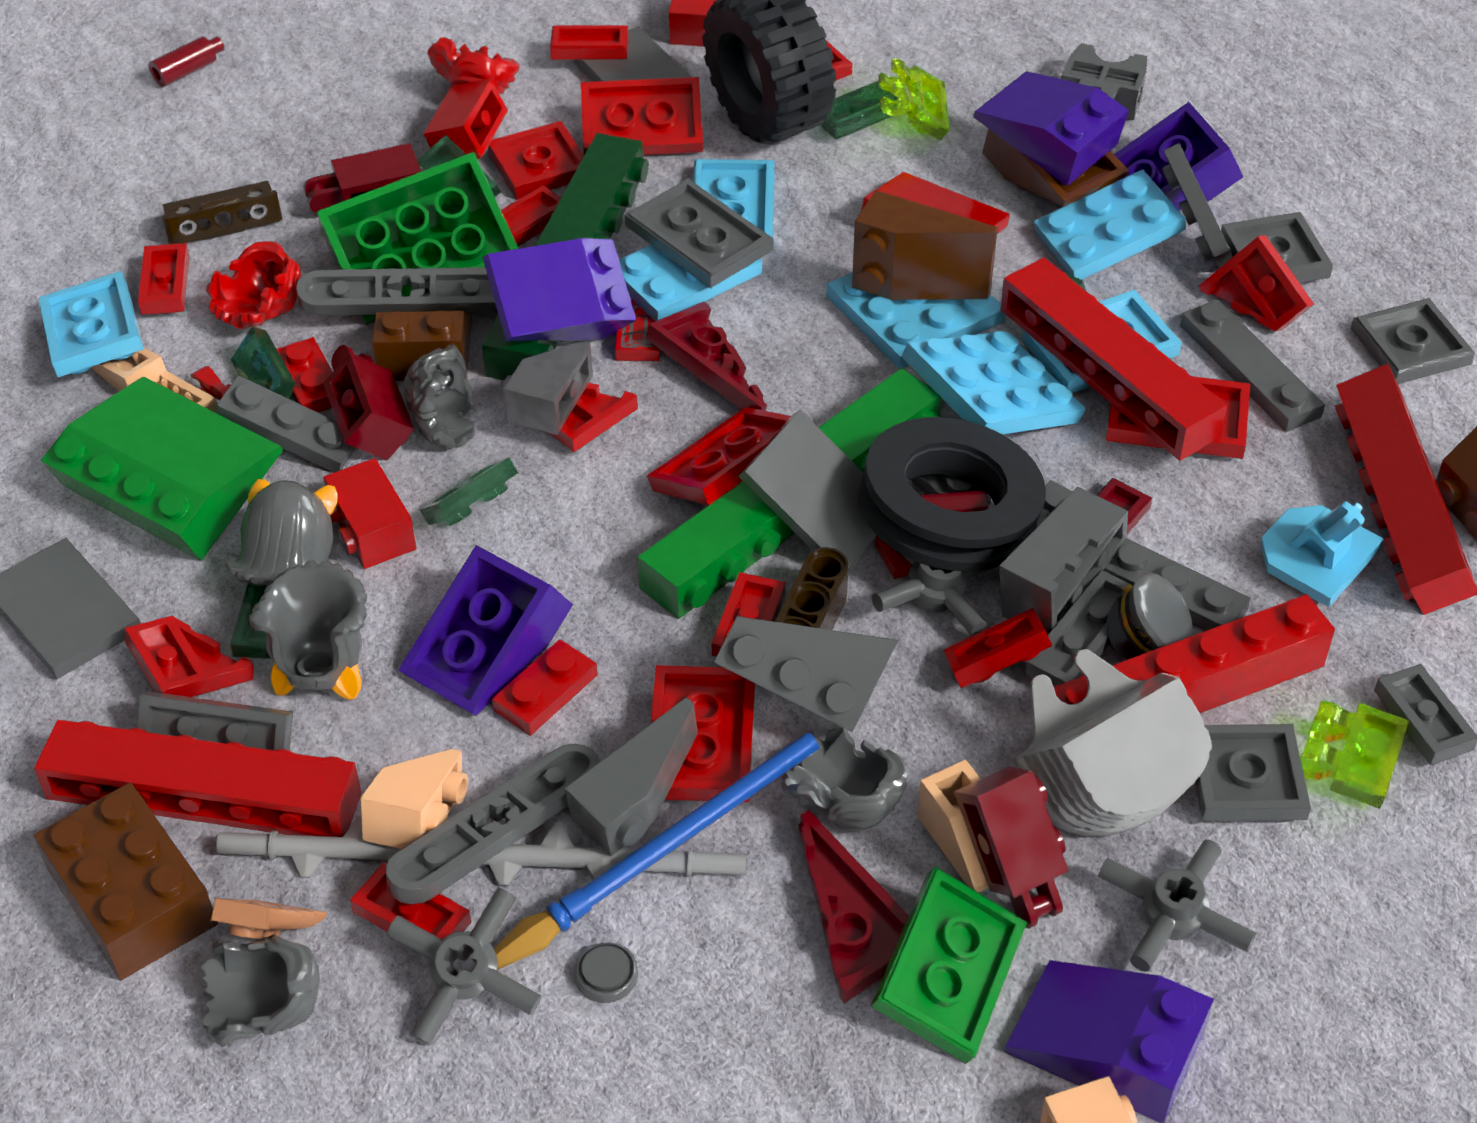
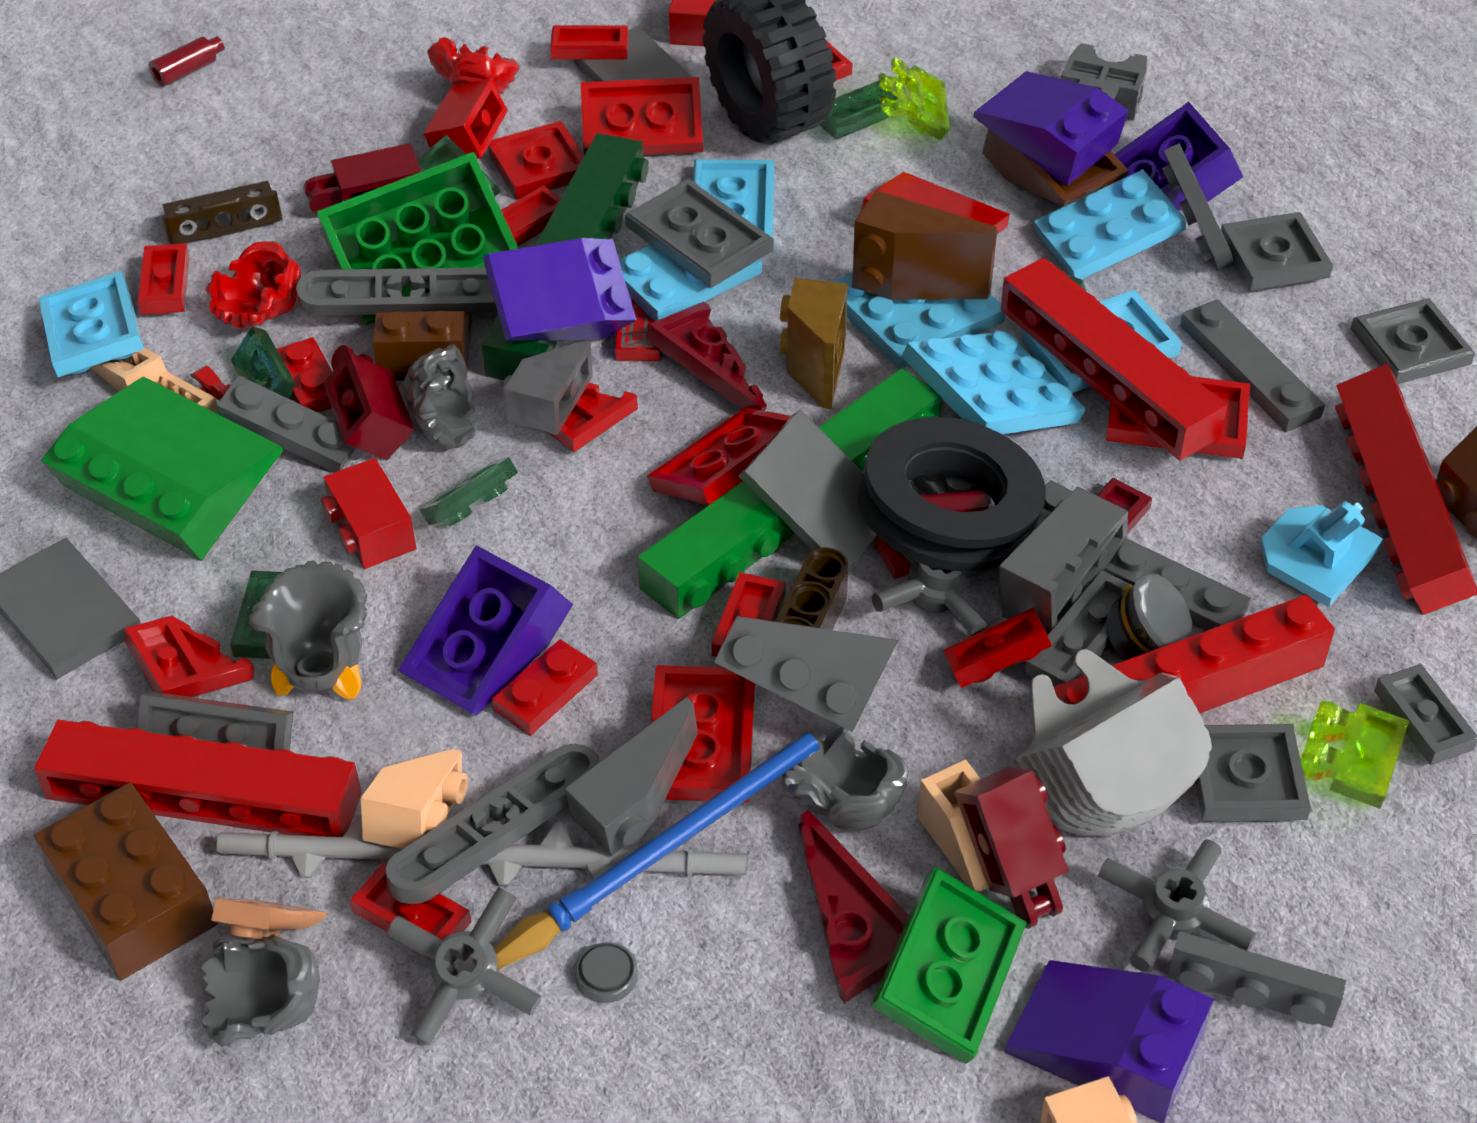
(282, 529): dark grey hair -> none
(815, 336): none -> pearl gold slope
(1256, 979): none -> dark grey plate
(1260, 285): red wing -> none

